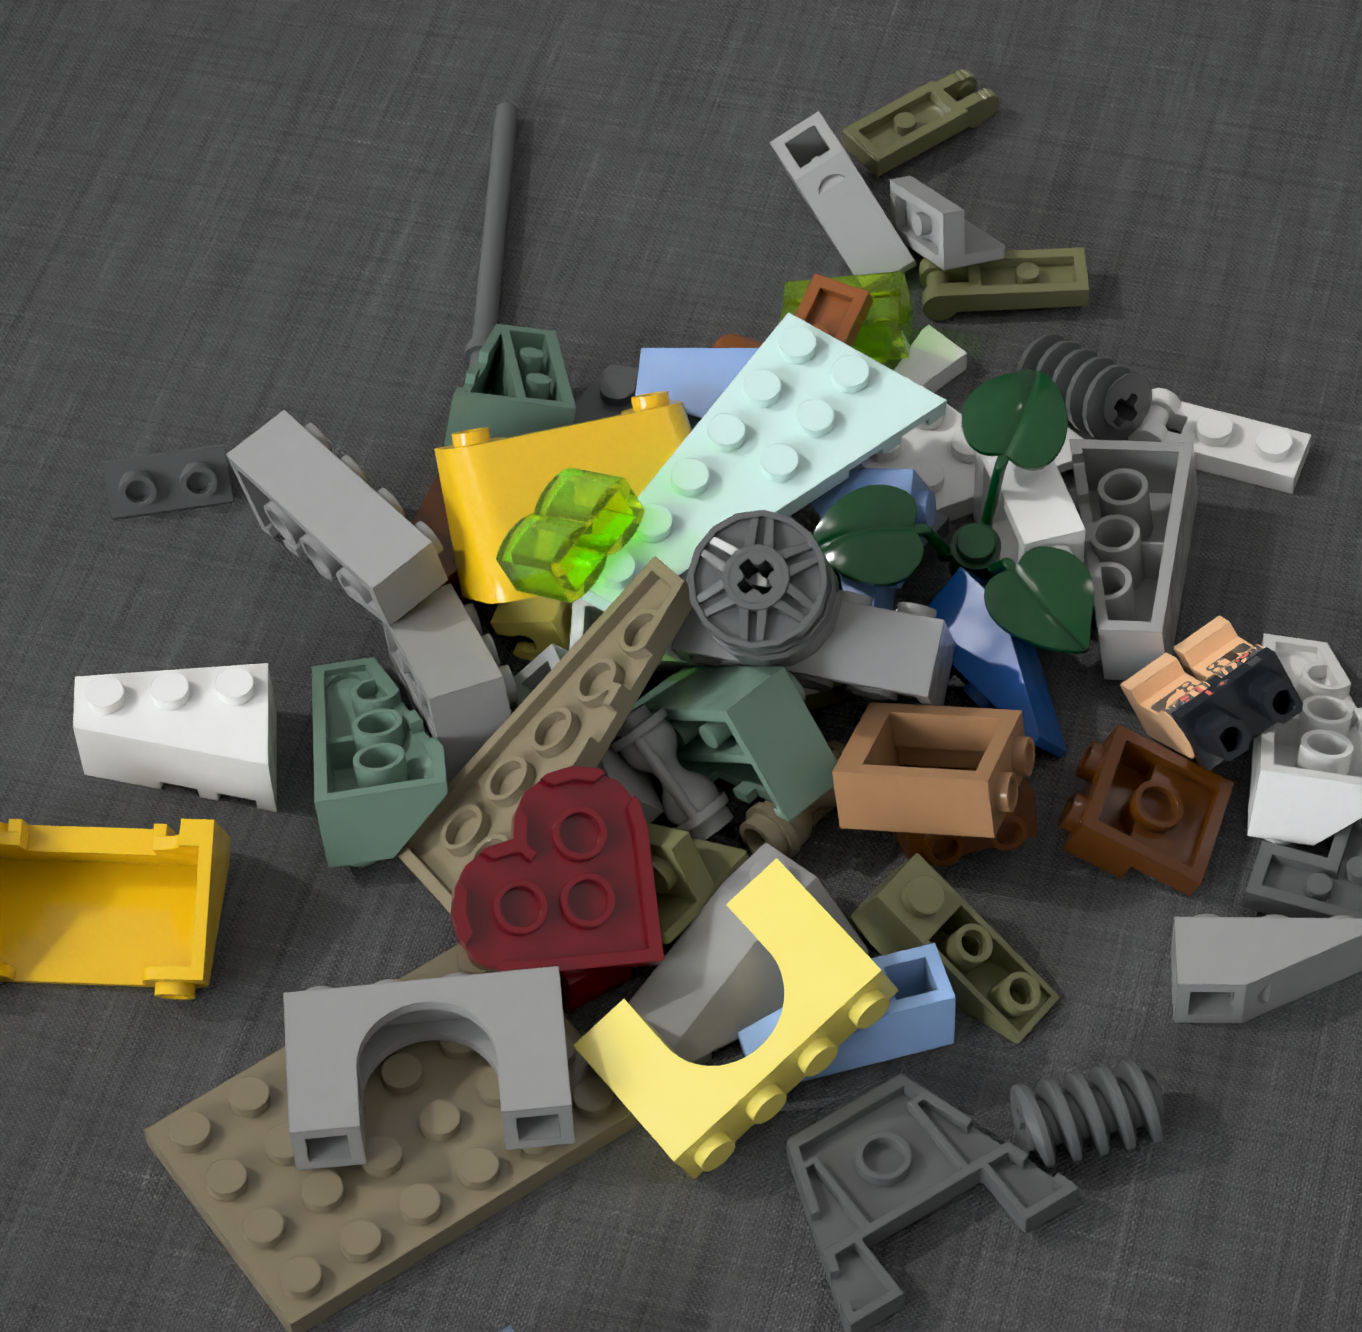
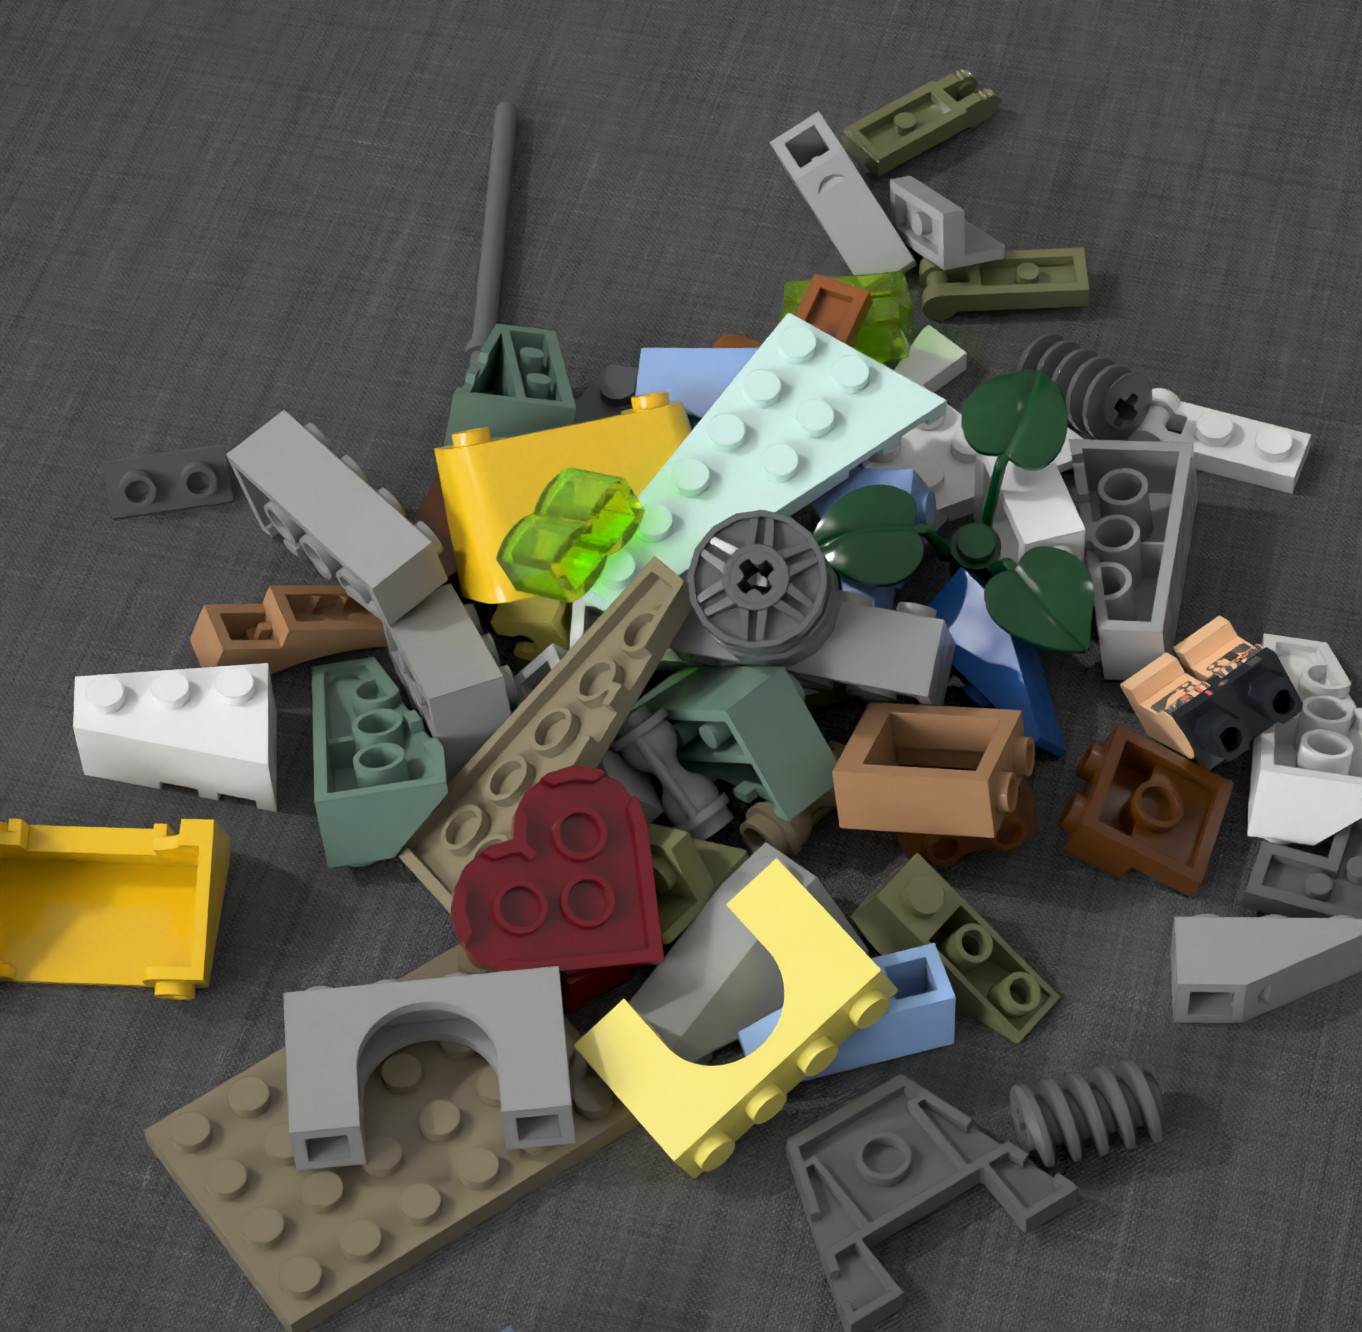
(285, 629): none -> medium nougat slope

